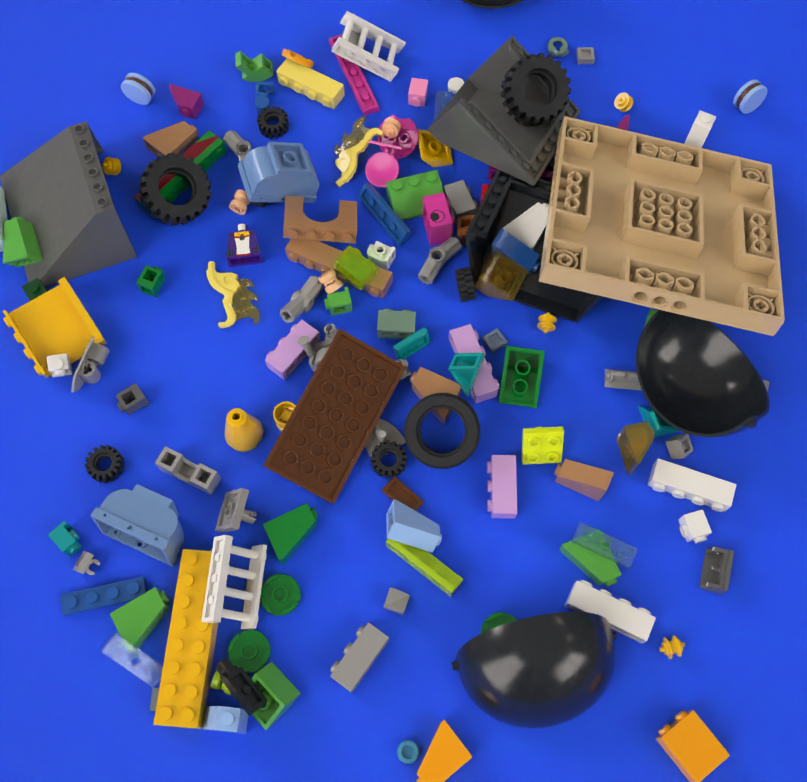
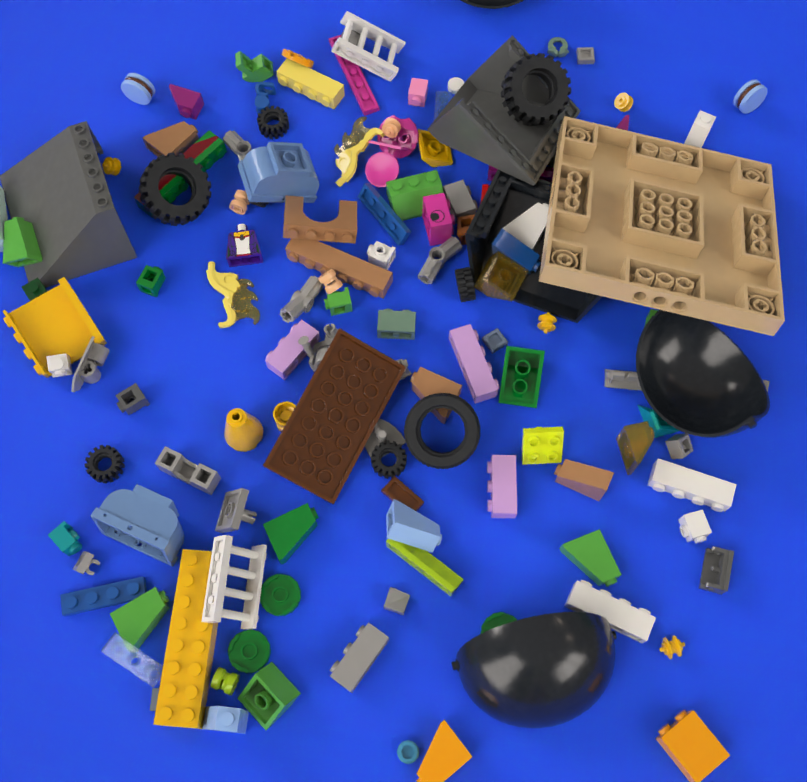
(241, 686): black hinge -> none
(355, 267): clear neon green brick -> none
(412, 344): teal plate -> none
(466, 368): teal slope -> none
(592, 540): clear light blue tile -> none

